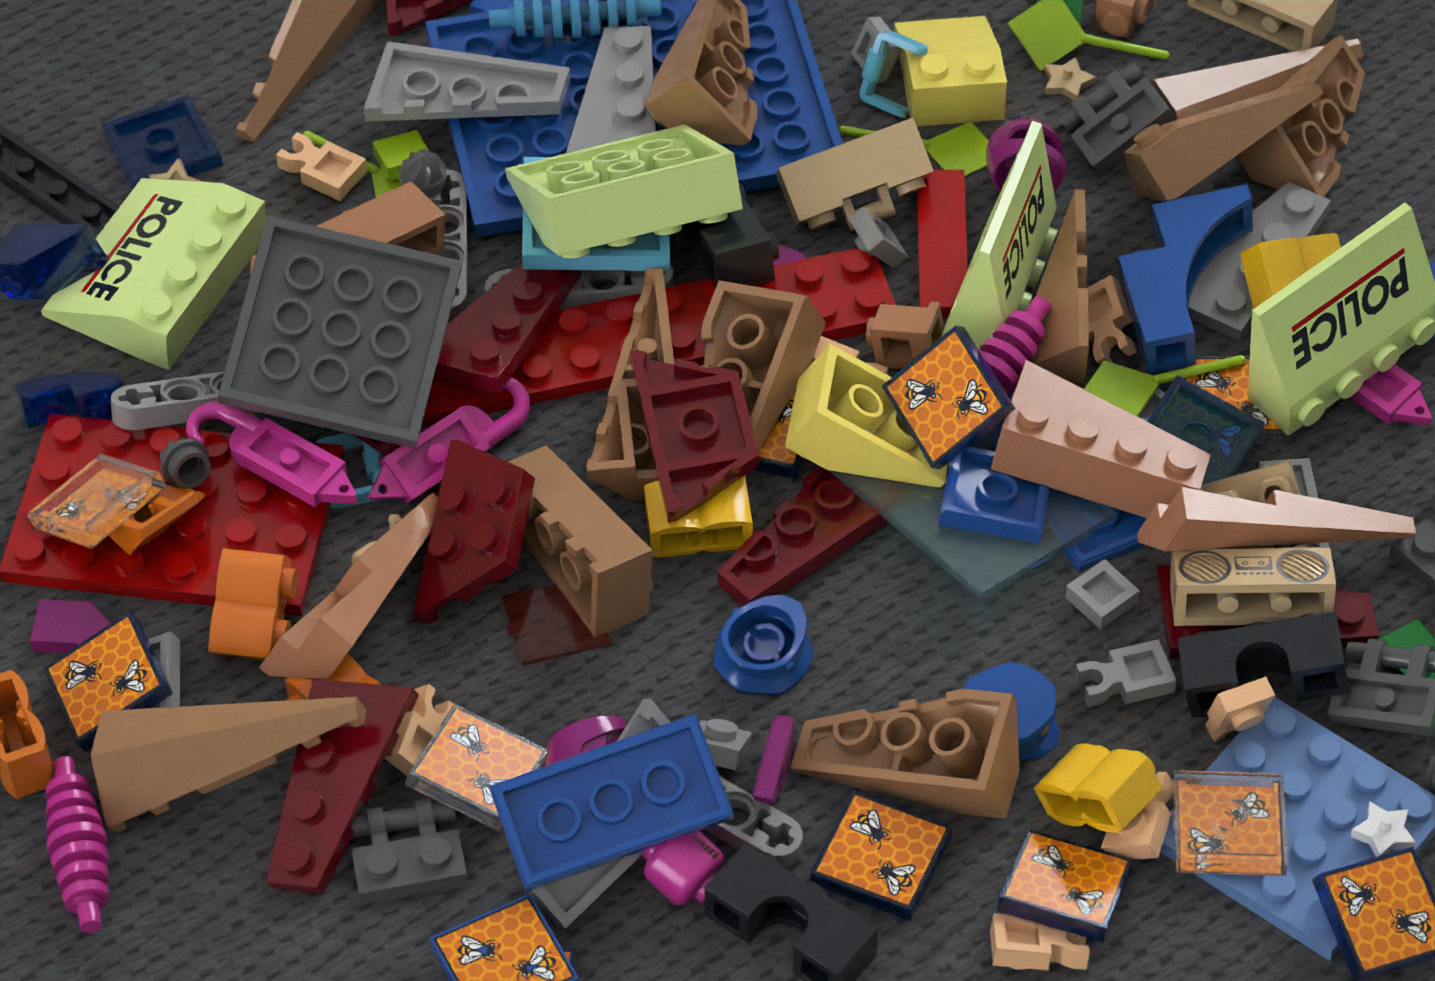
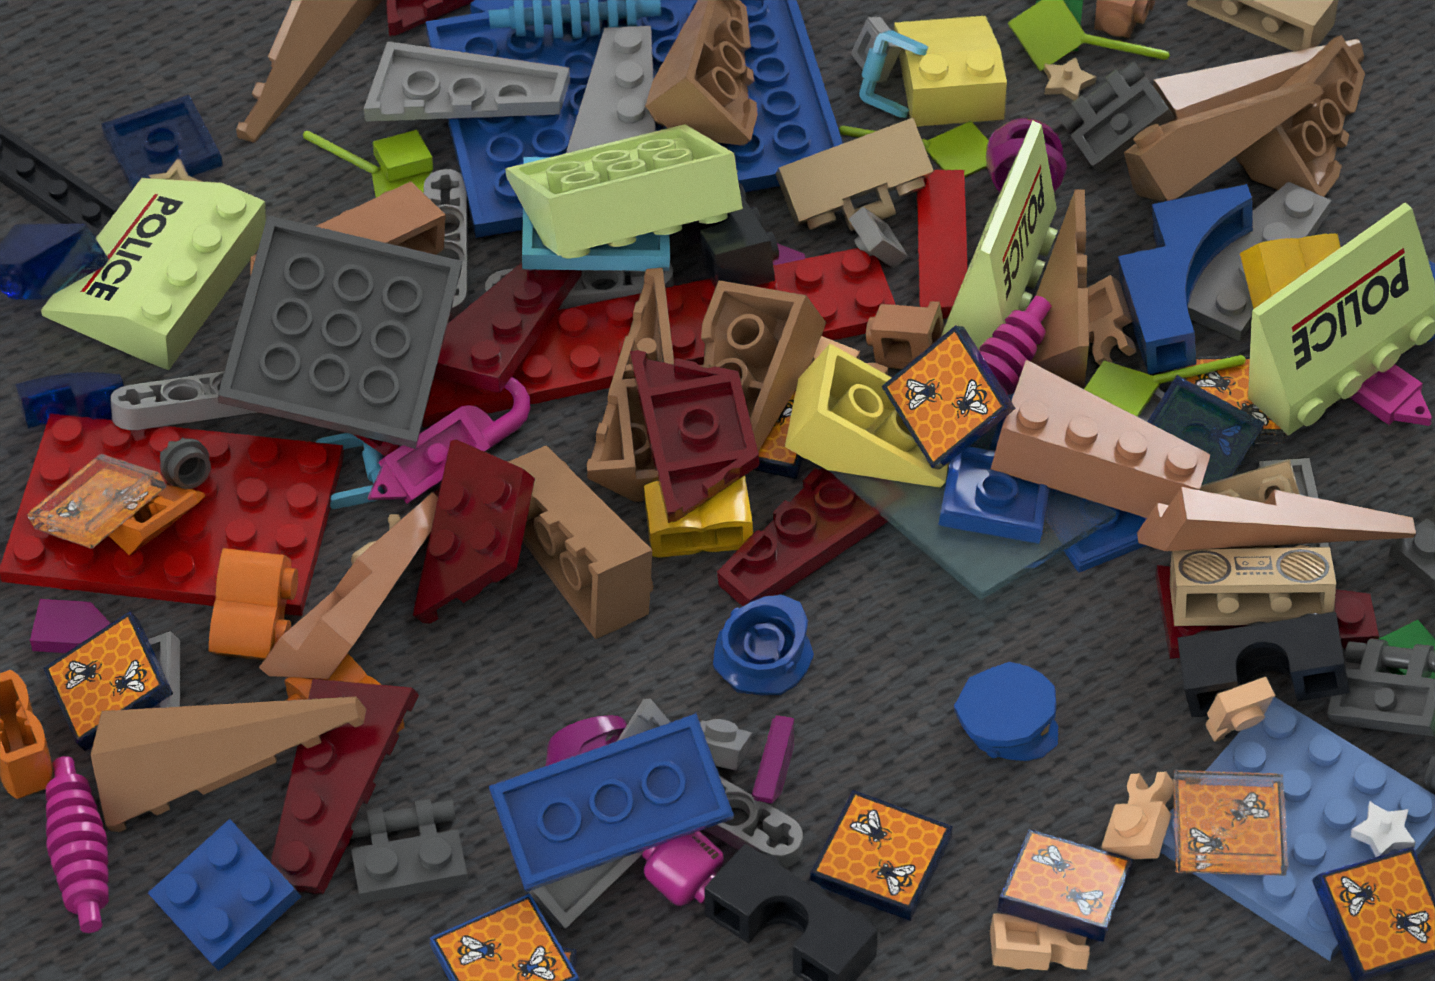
(224, 895): none -> blue plate
(278, 455): dark pink plate -> none
(324, 169): light nougat plate -> none
(417, 729): light nougat plate -> none
(424, 171): dark grey plate -> none
(468, 758): tile -> none
(547, 625): clear red piece -> none
(934, 753): medium nougat wedge -> none
(1098, 787): yellow brick -> none
(1102, 594): light grey plate -> none
(1132, 671): light grey plate -> none

